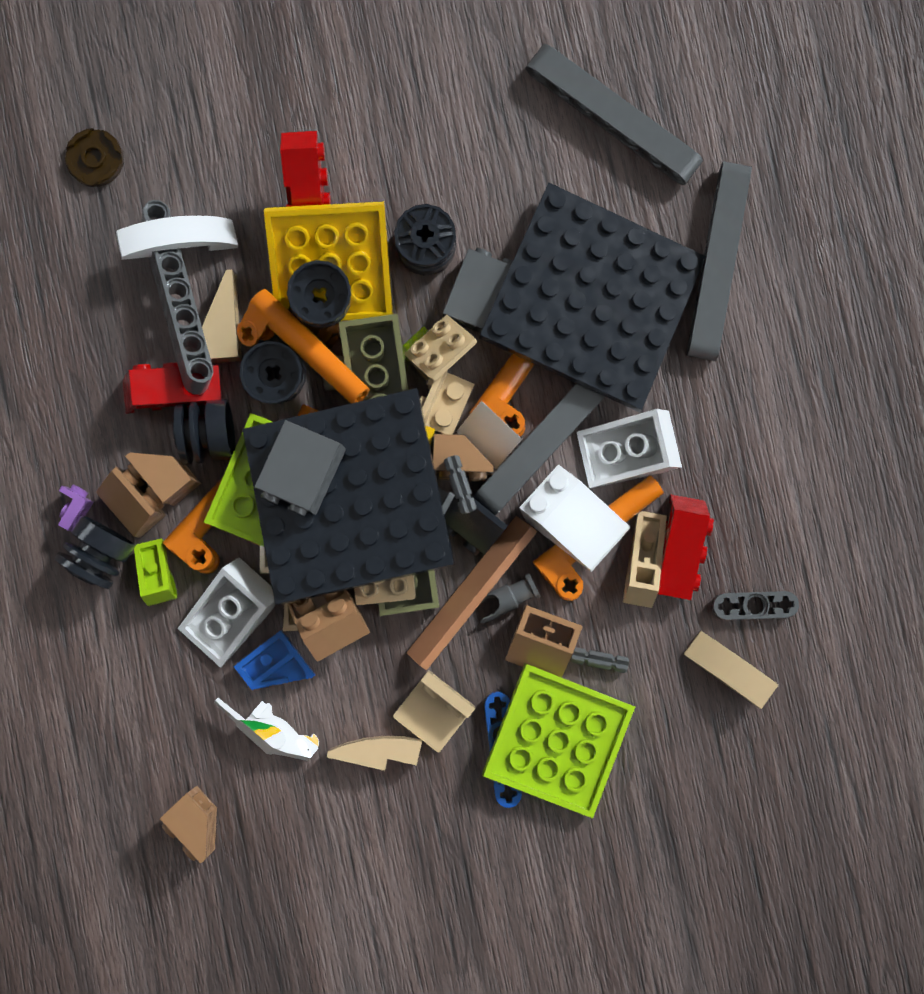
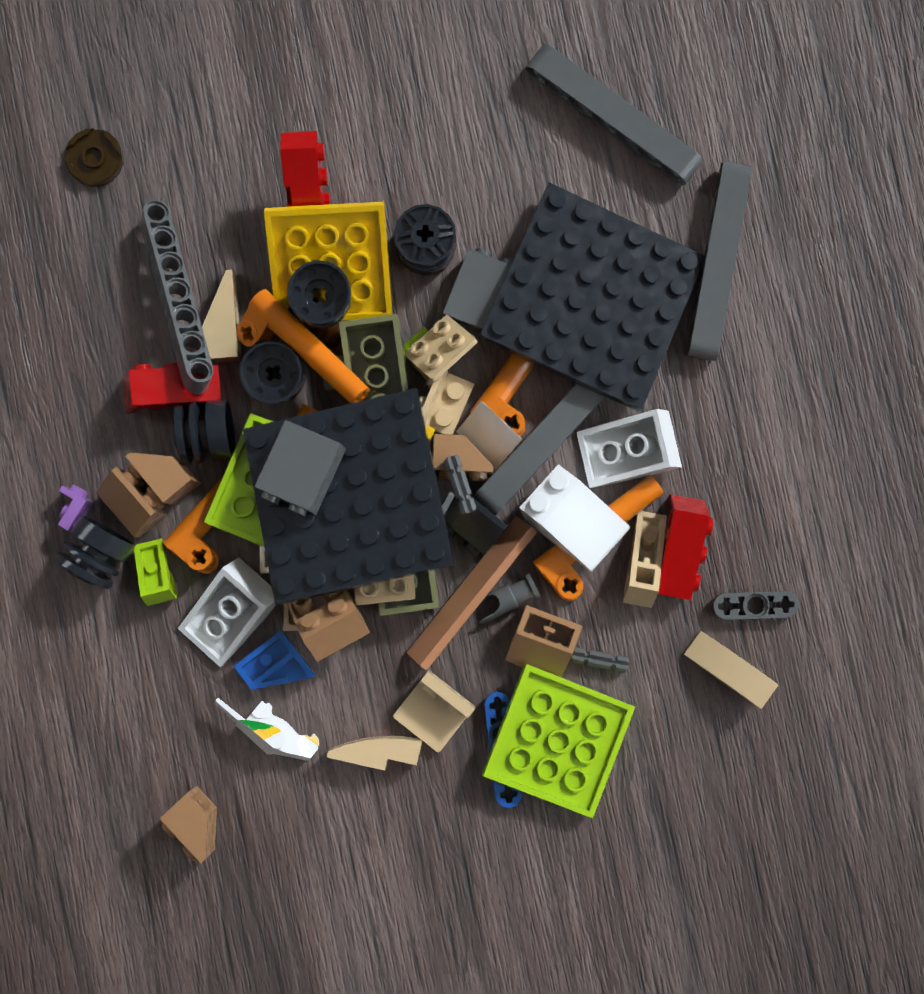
(176, 233): white slope -> none

